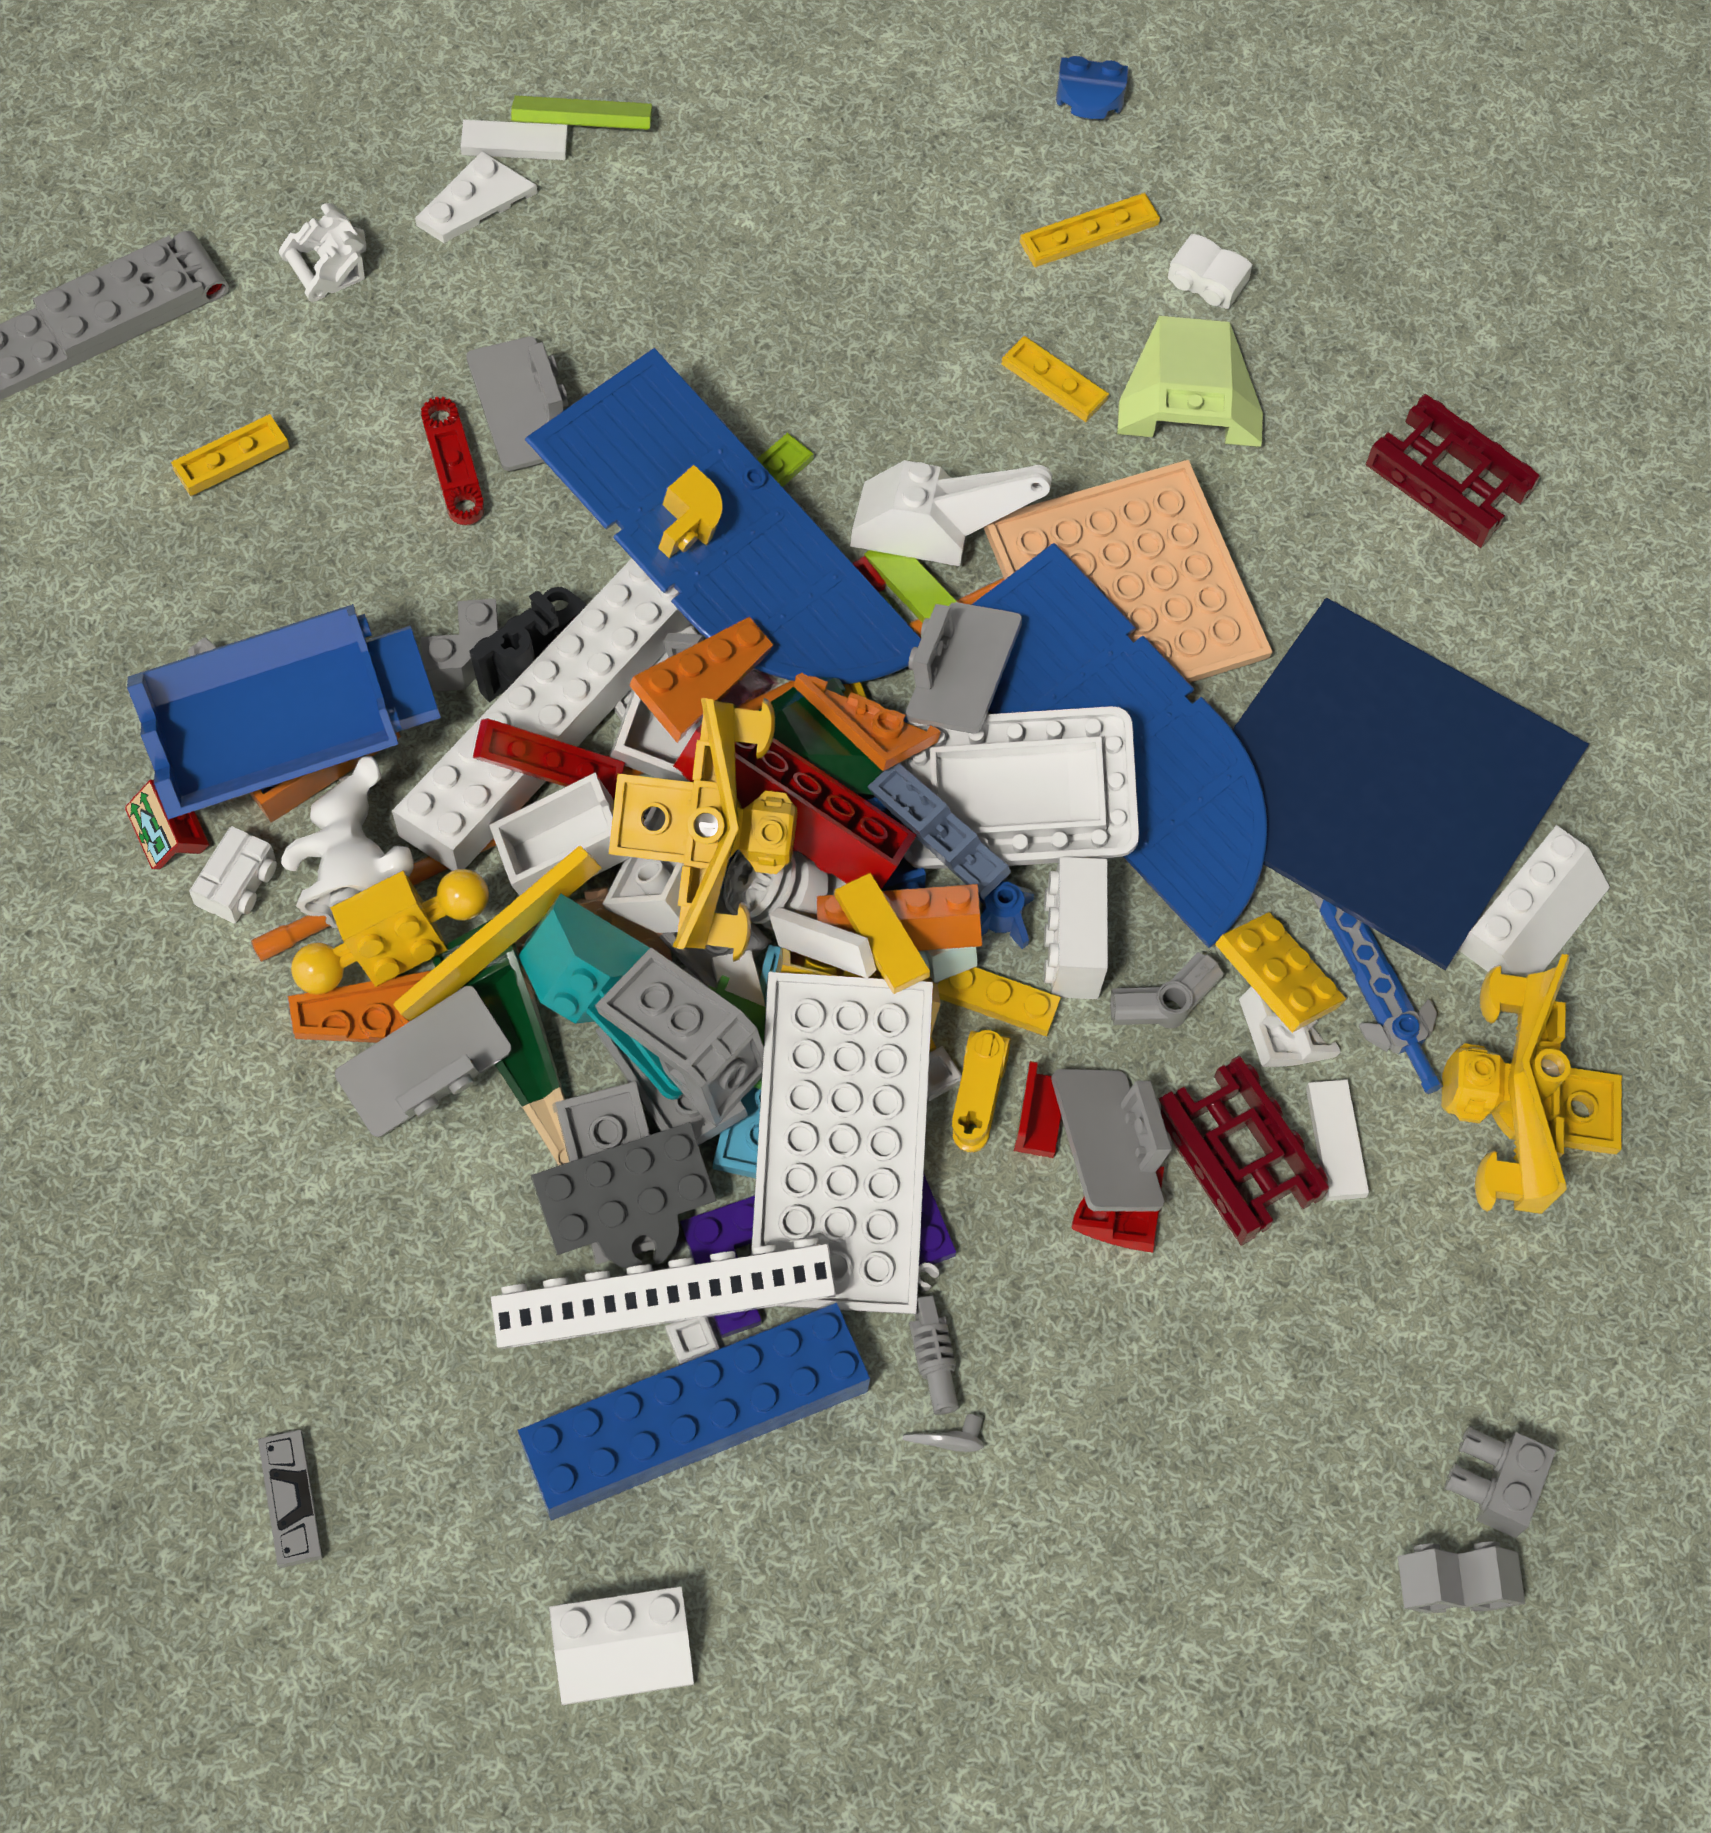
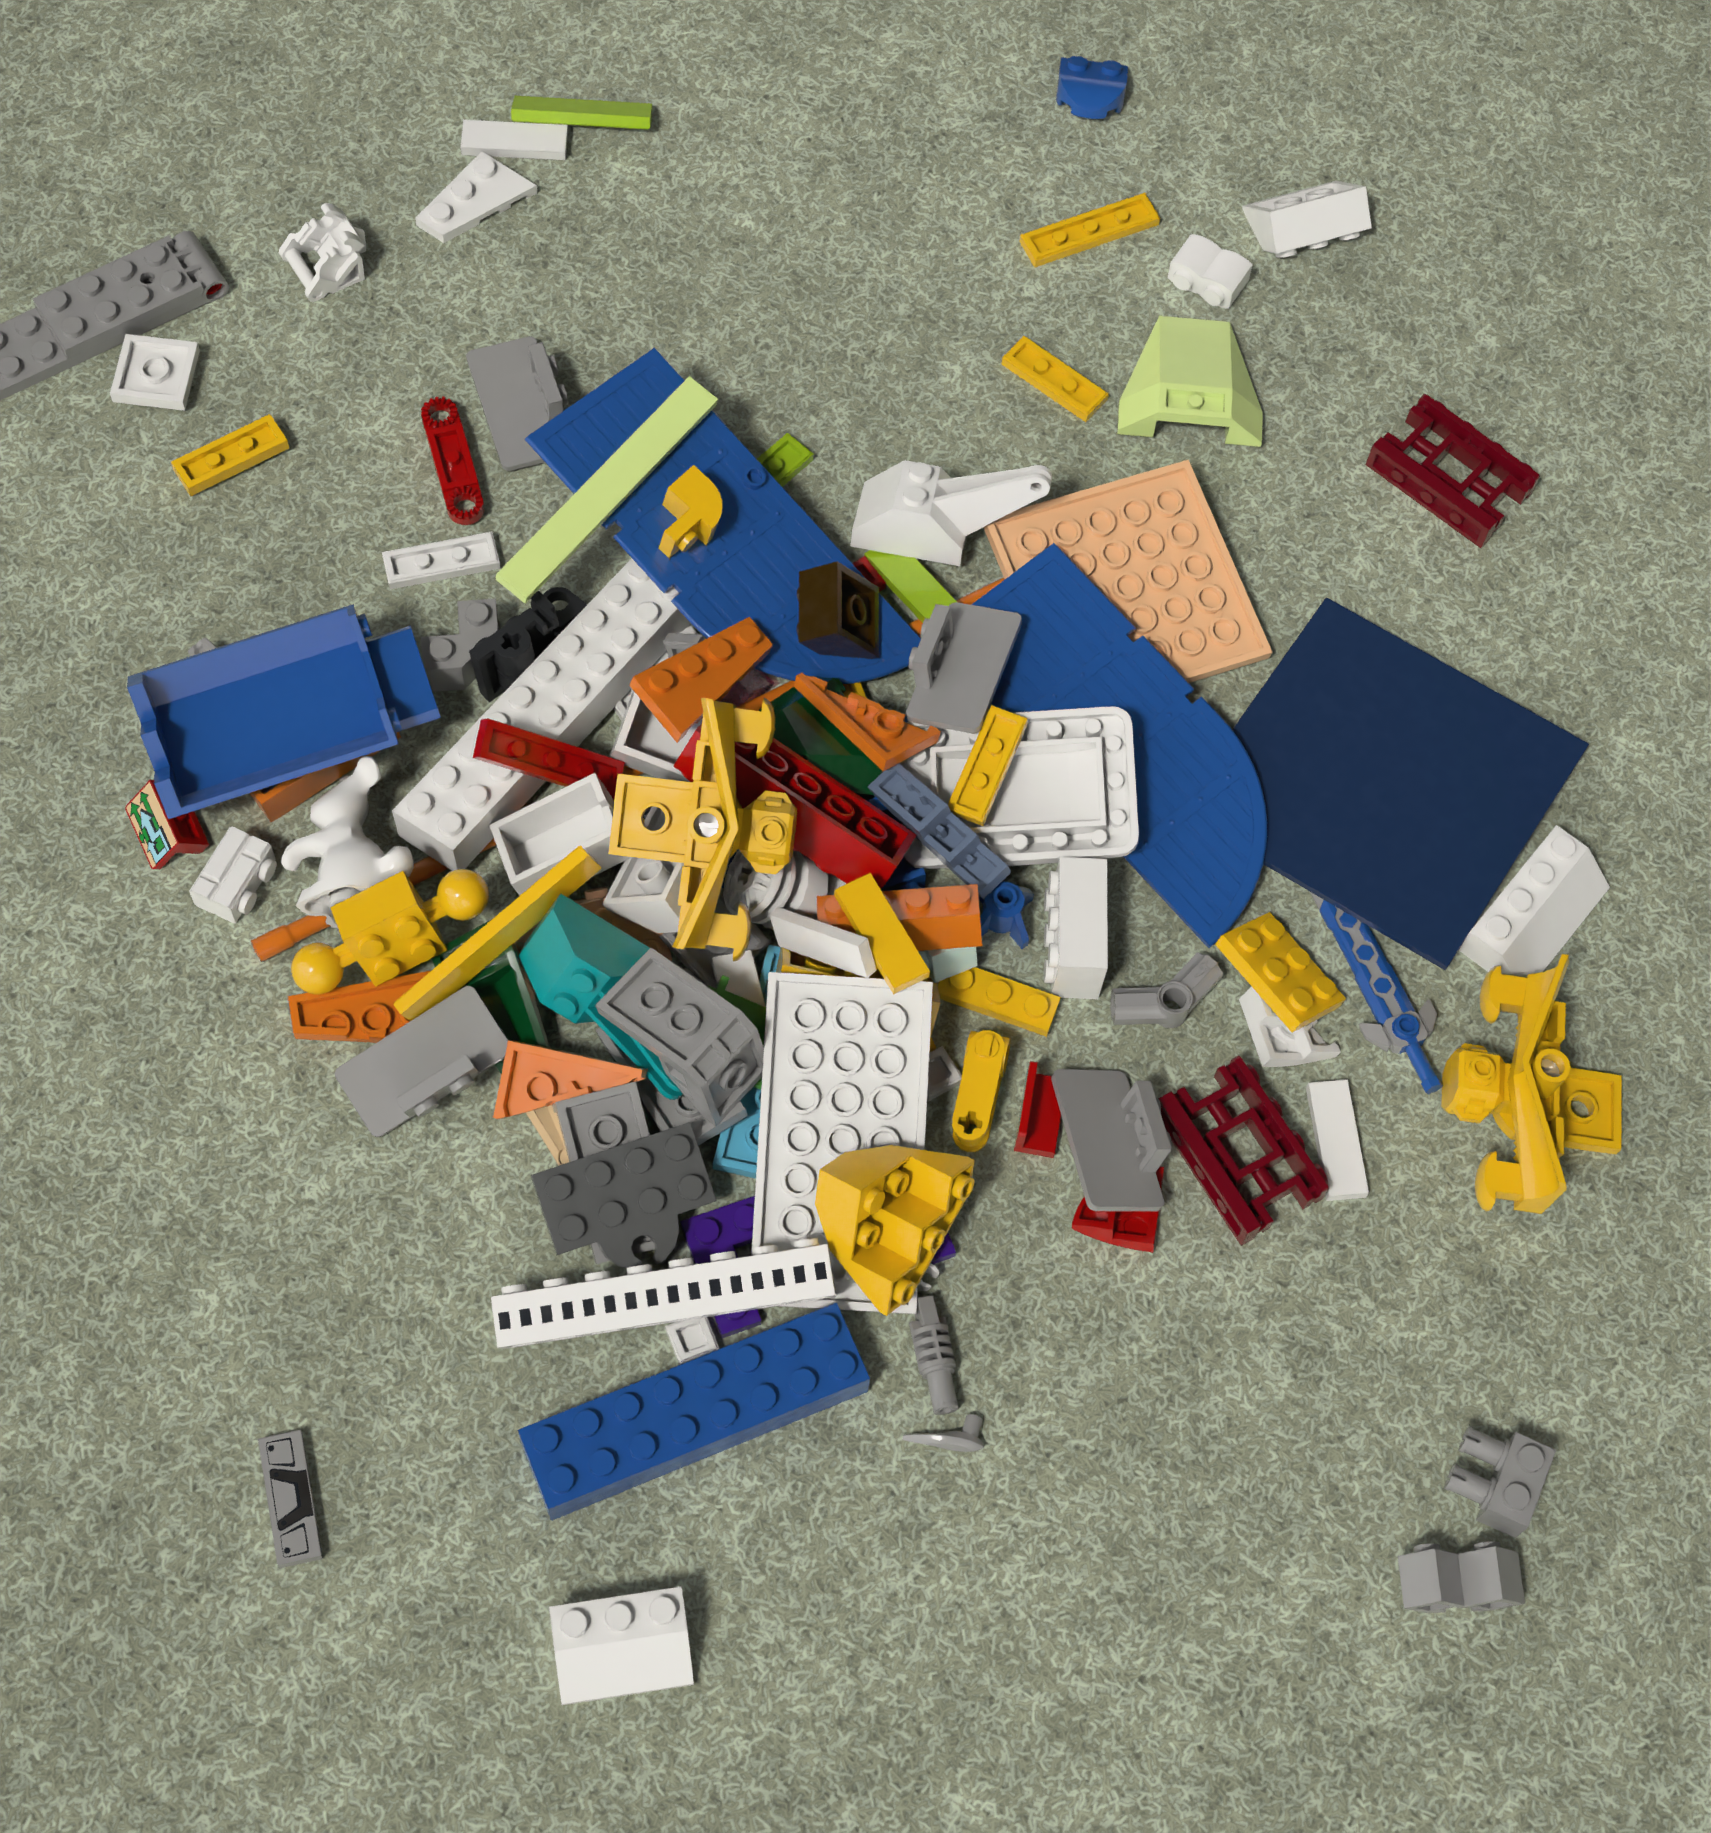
(155, 372): none -> white plate
(441, 560): none -> white tile
(542, 1075): none -> orange wing
(606, 490): none -> yellowish green tile
(838, 612): none -> dark brown slope
(890, 1215): none -> yellow brick
(987, 765): none -> yellow tile
(1309, 217): none -> white slope

